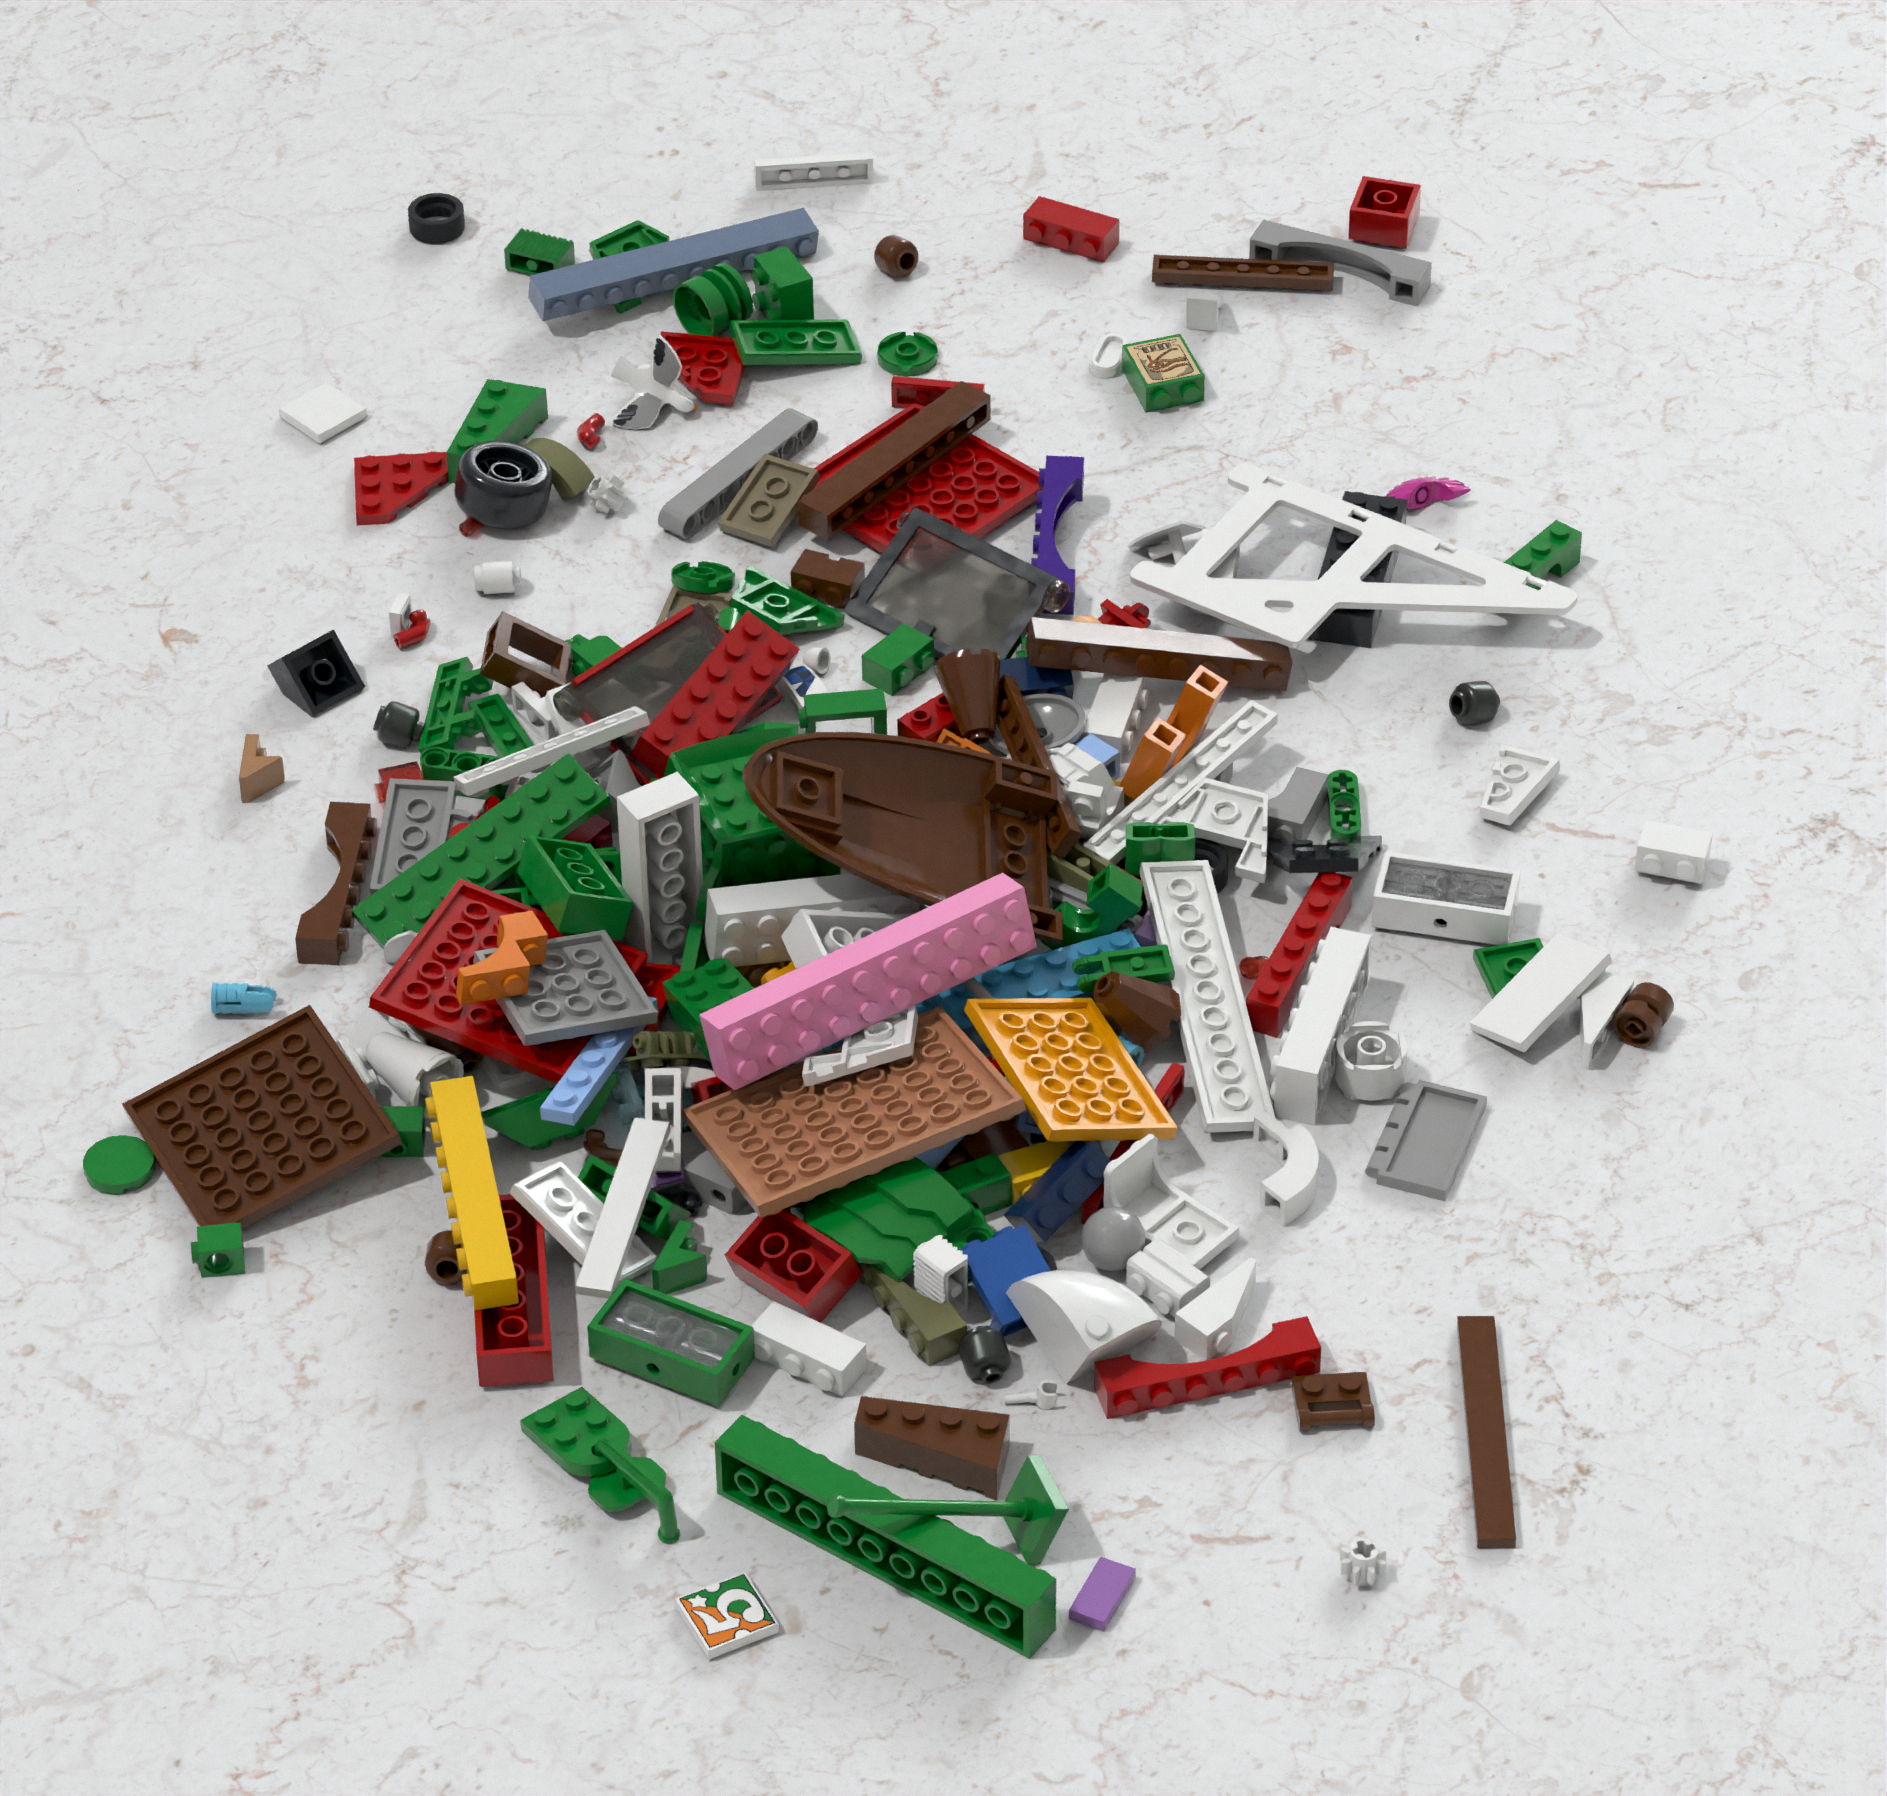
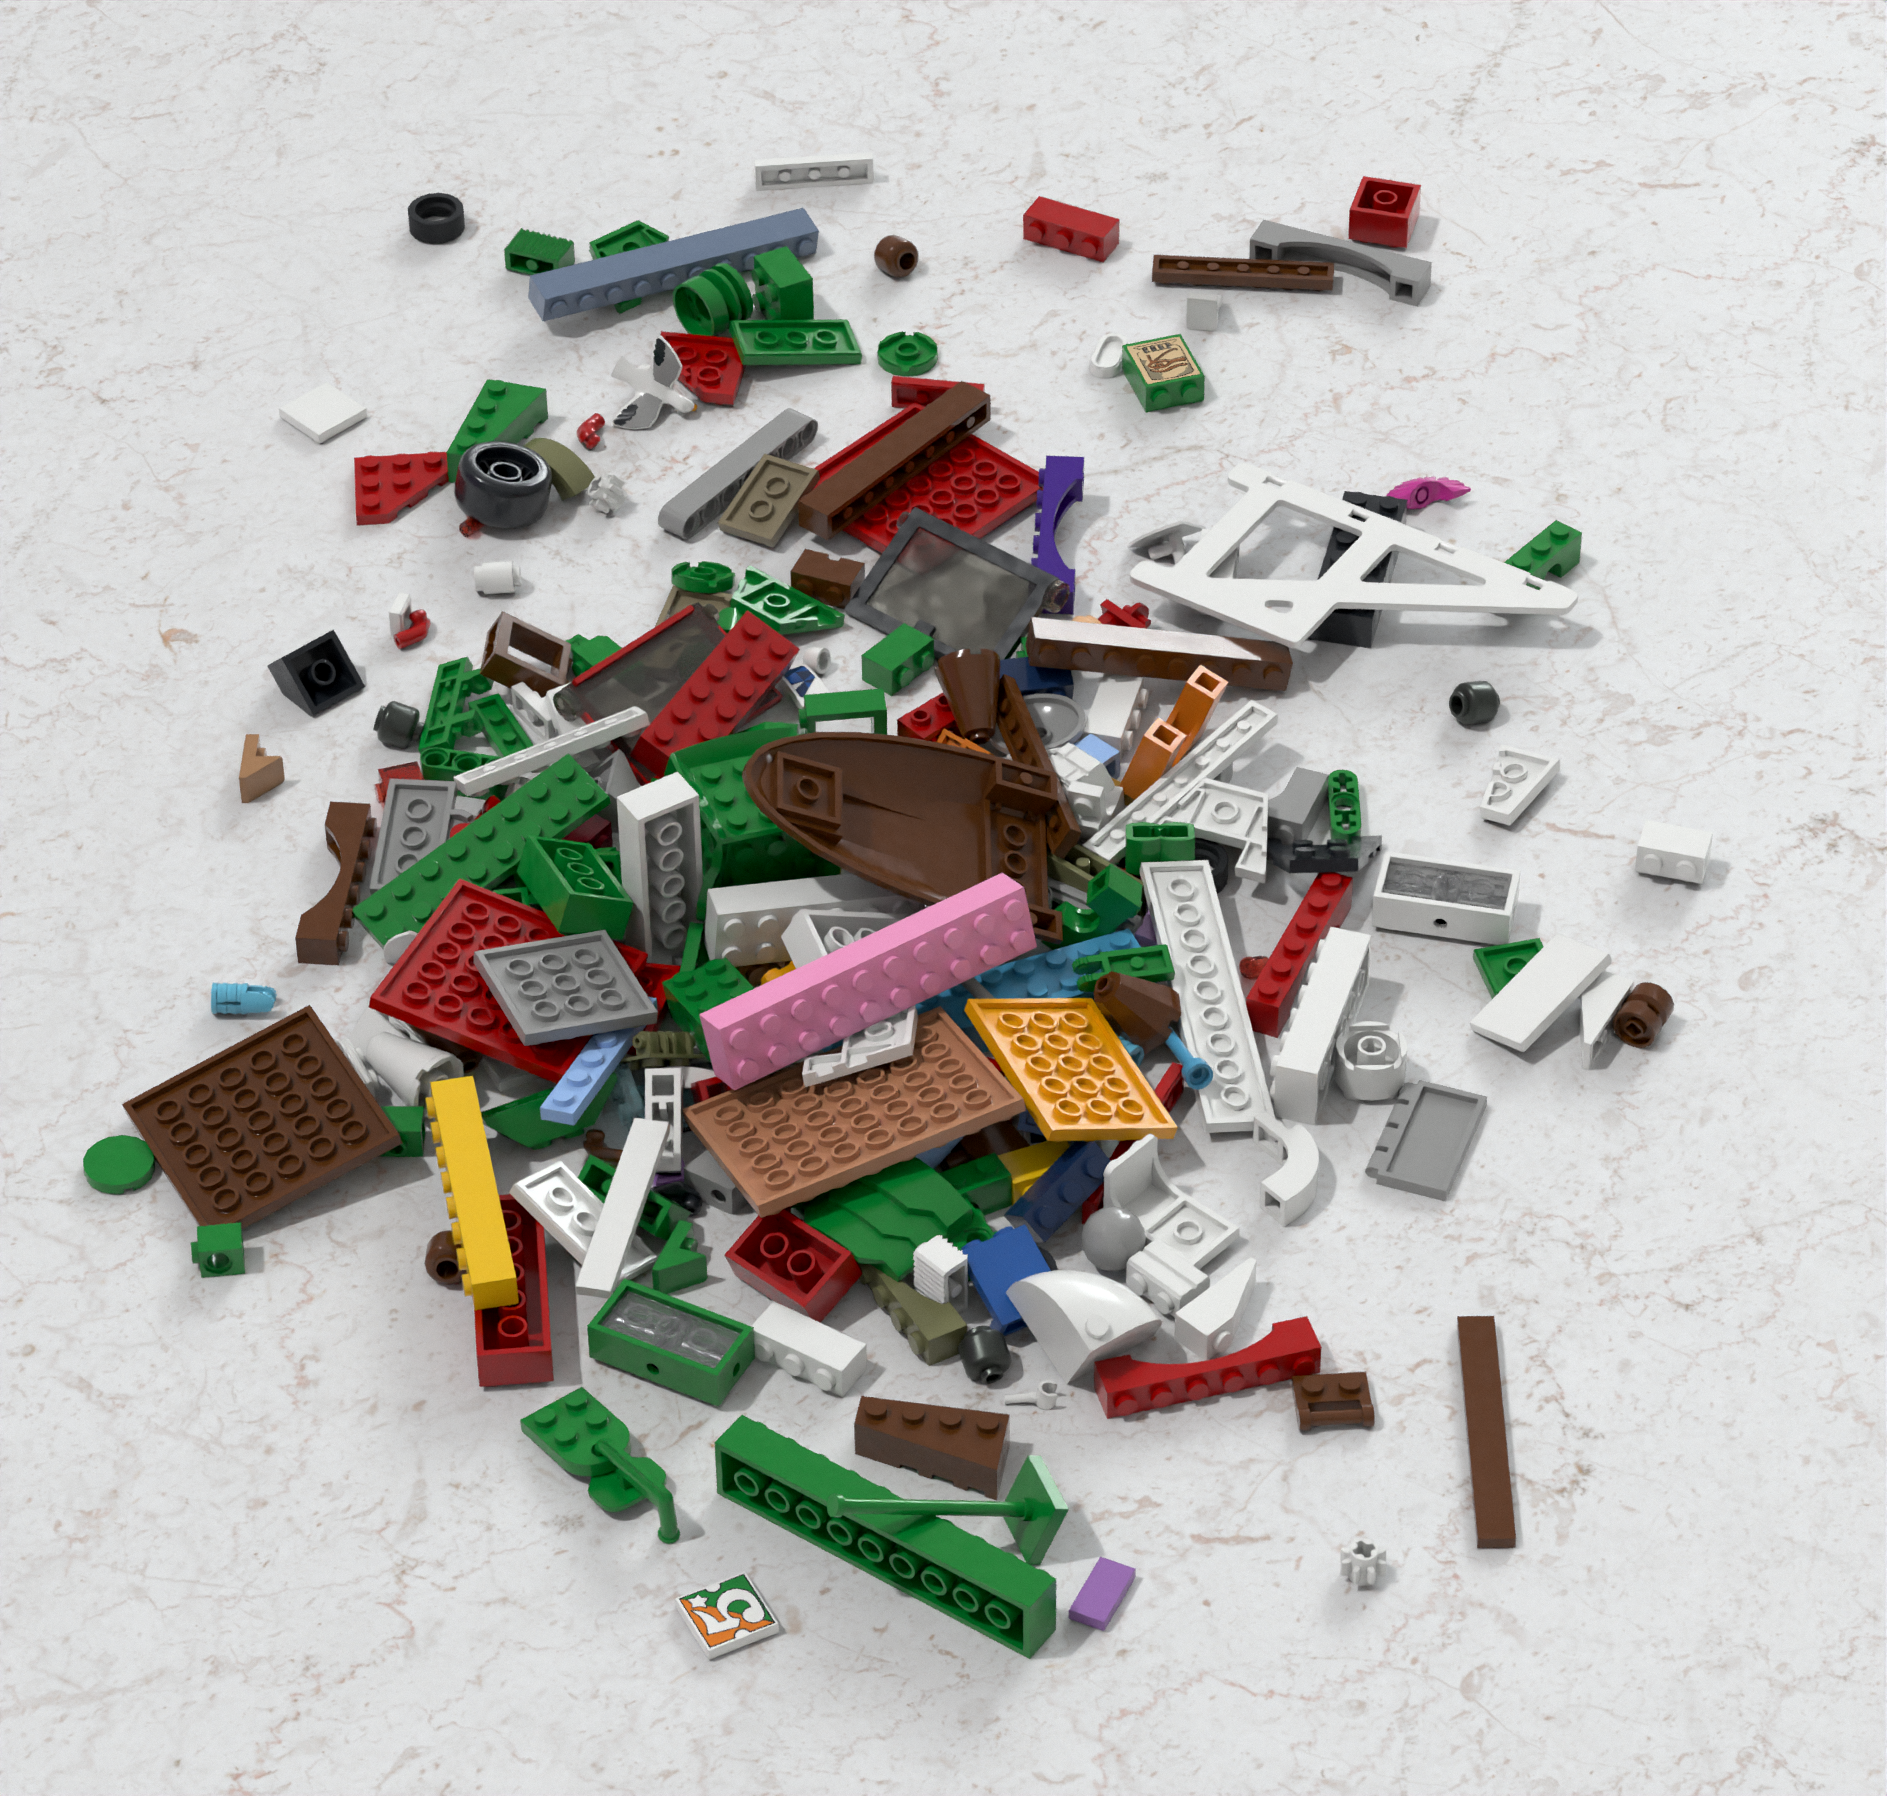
(506, 971): orange arch -> none
(1195, 1070): none -> dark azure piece

